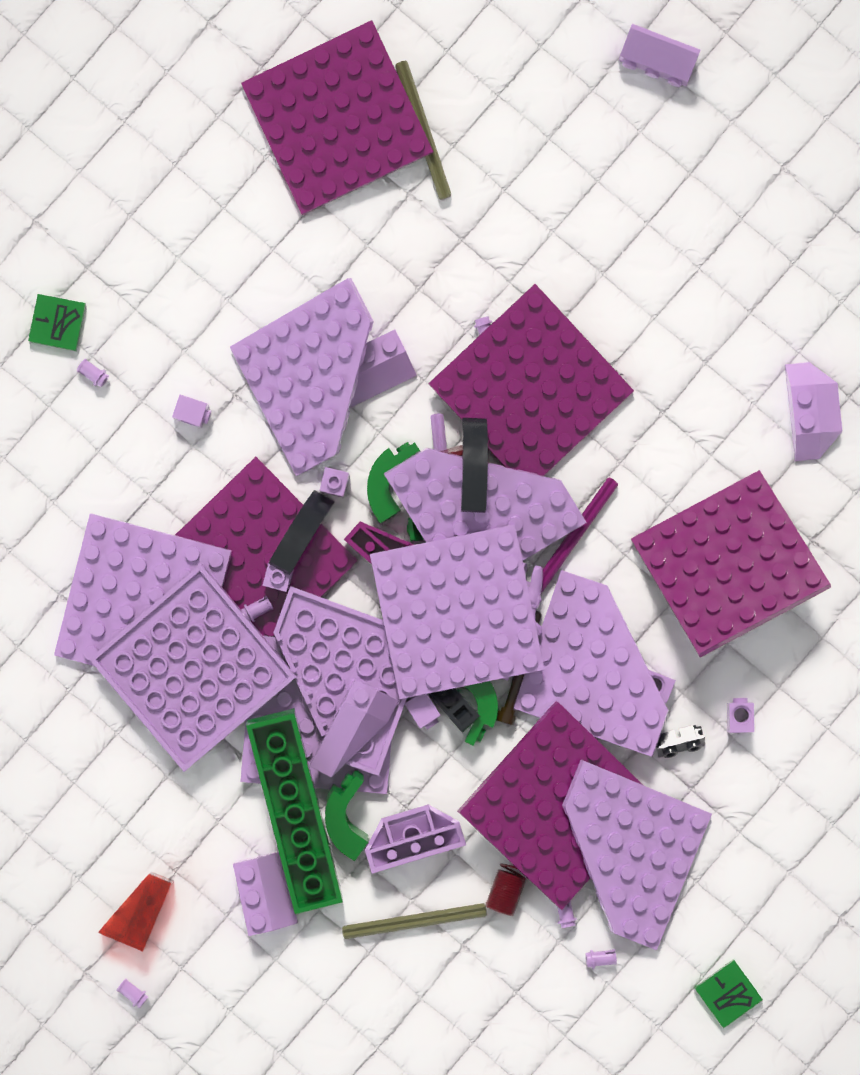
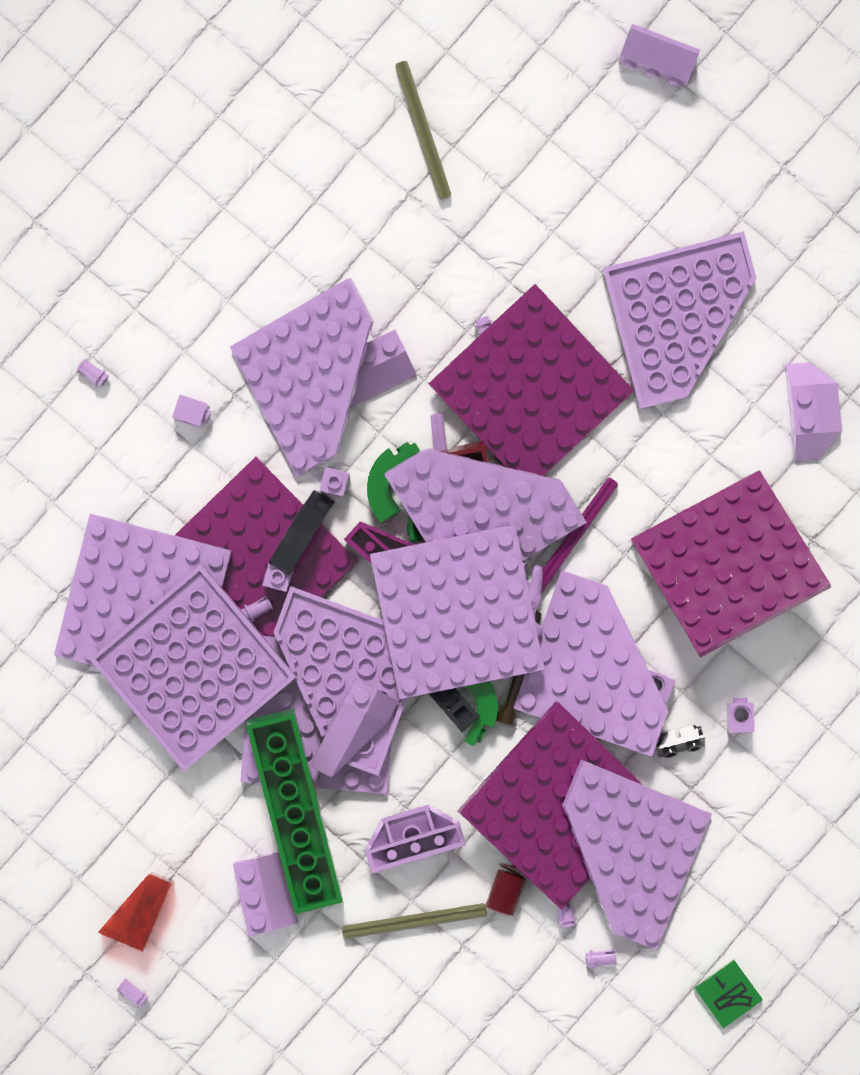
(57, 322): green tile -> none
(337, 117): magenta plate -> none
(343, 833): green arch -> none
(423, 711): lavender brick -> none
(474, 465): black slope -> none
(676, 311): none -> lavender plate

